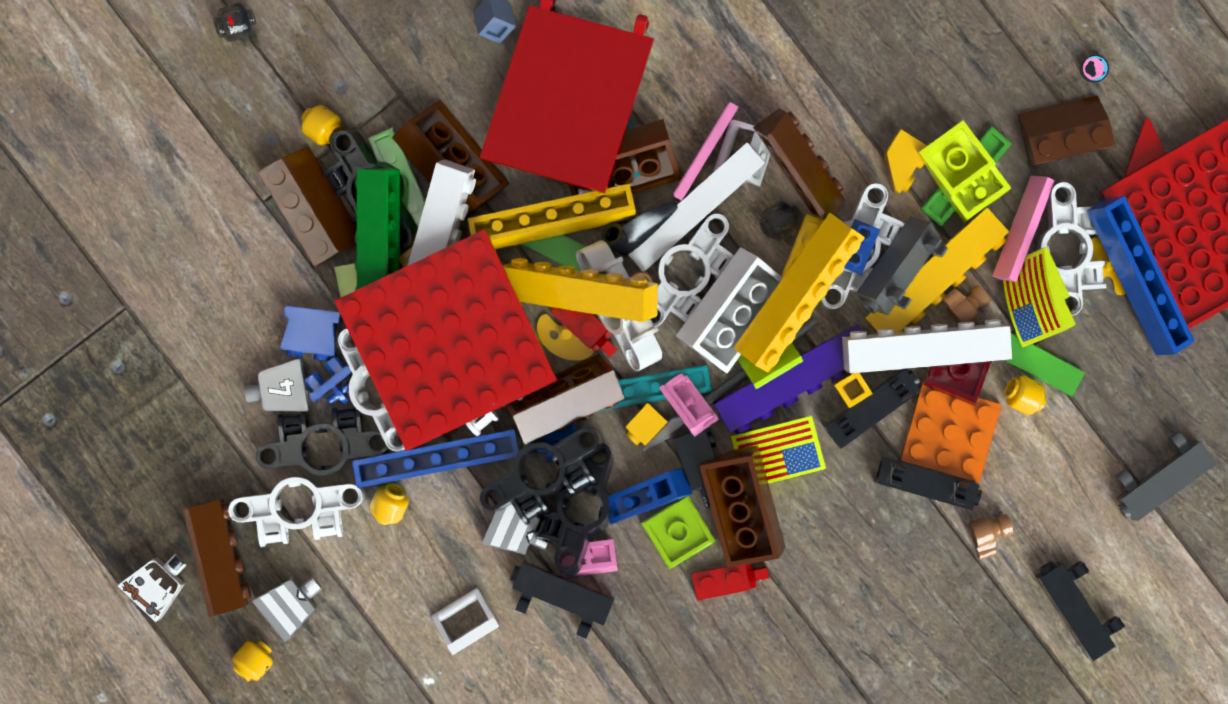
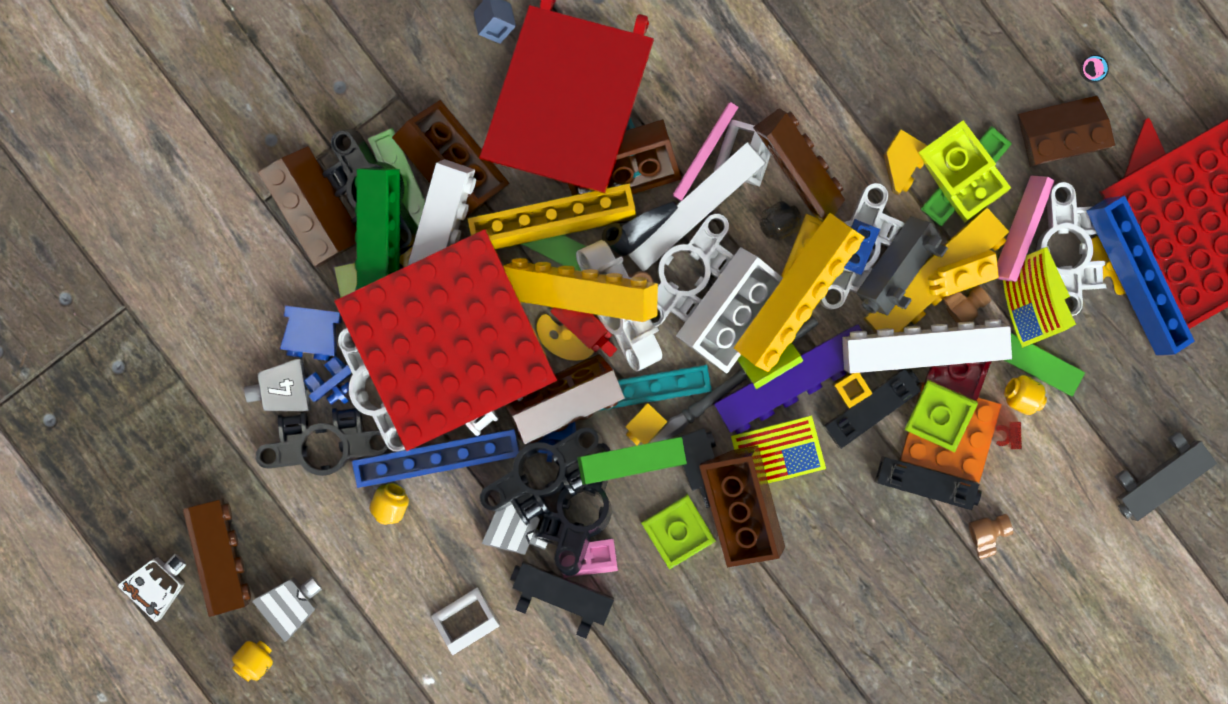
(234, 22): clear smoke head -> none
(266, 510): white piece -> none
(320, 124): yellow head -> none
(631, 460): none -> bright green tile
(649, 495): blue slope -> none
(689, 404): bright pink hinge -> none
(727, 580): red hinge -> none
(941, 415): none -> lime tile
(964, 274): none -> yellow hinge
(1013, 435): none -> clear red tile
(1075, 610): black brick -> none

